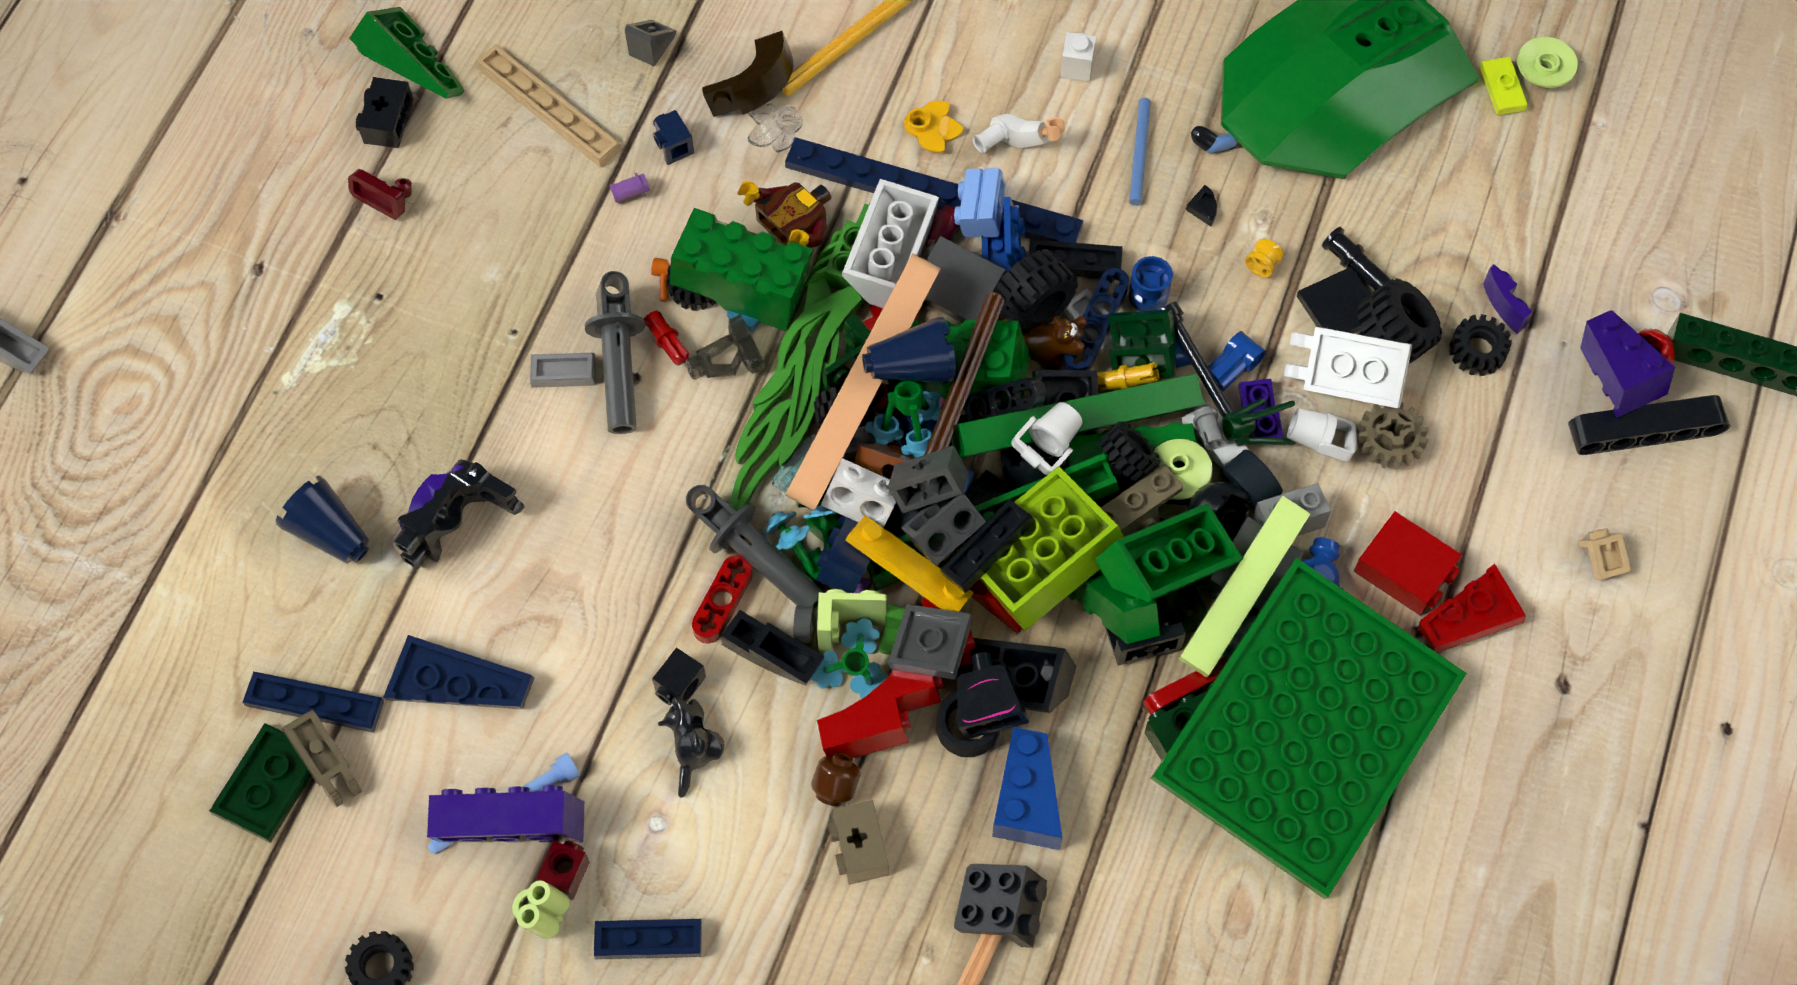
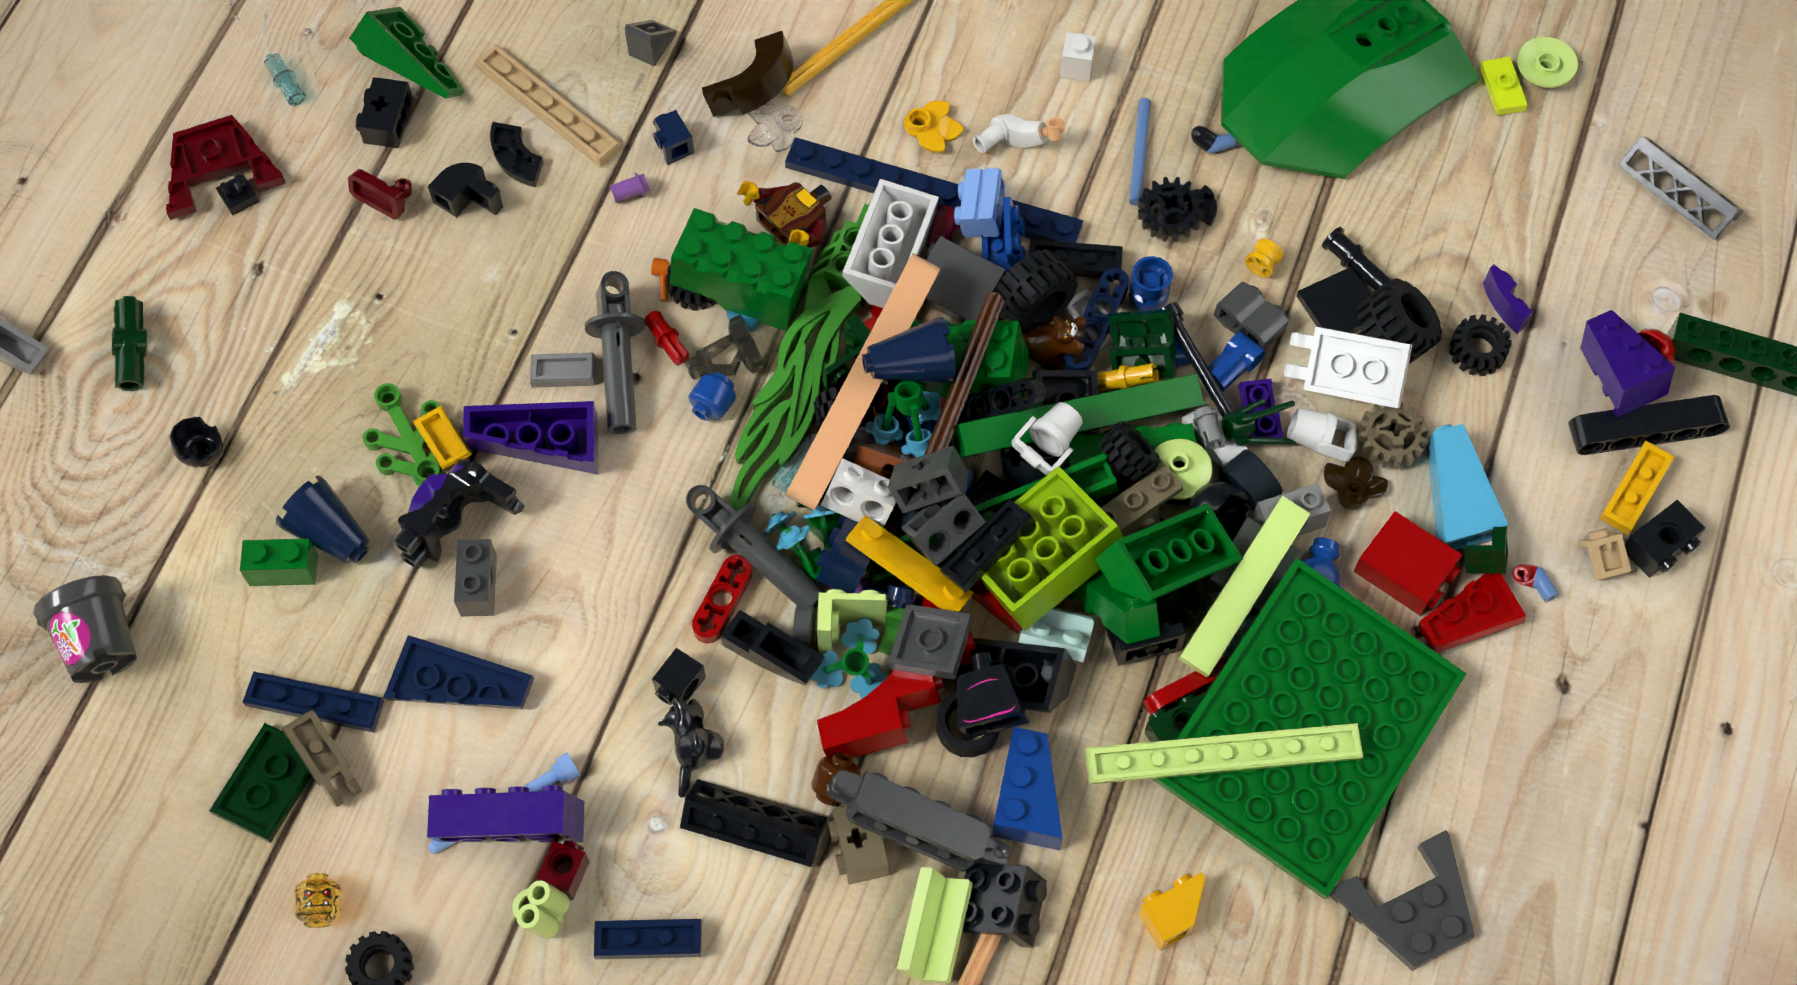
(88, 626): none -> dark grey piece
(129, 343): none -> dark green piece
(195, 442): none -> black hair
(212, 152): none -> dark red wing
(237, 194): none -> black tile
(278, 562): none -> green brick
(284, 79): none -> clear light blue axle
(317, 901): none -> clear yellow head
(410, 443): none -> bright green plant
(442, 438): none -> yellow tile
(460, 185): none -> black brick
(475, 577): none -> dark grey brick
(513, 155): none -> black tile
(536, 432): none -> dark purple wedge
(712, 396): none -> blue head
(751, 825): none -> black fence
(898, 595): none -> dark blue plate
(916, 821): none -> dark grey hinge
(934, 927): none -> yellowish green panel
(1061, 630): none -> light aqua bracket
(1172, 212): none -> black gear
(1173, 913): none -> yellow slope
(1223, 753): none -> yellowish green tile
(1248, 312): none -> dark grey brick
(1354, 482): none -> dark brown plate
(1423, 920): none -> dark grey wing
(1460, 490): none -> medium azure slope
(1488, 558): none -> dark green panel
(1535, 578): none -> arm
(1636, 488): none -> yellow plate
(1673, 524): none -> black brick
(1688, 178): none -> fence

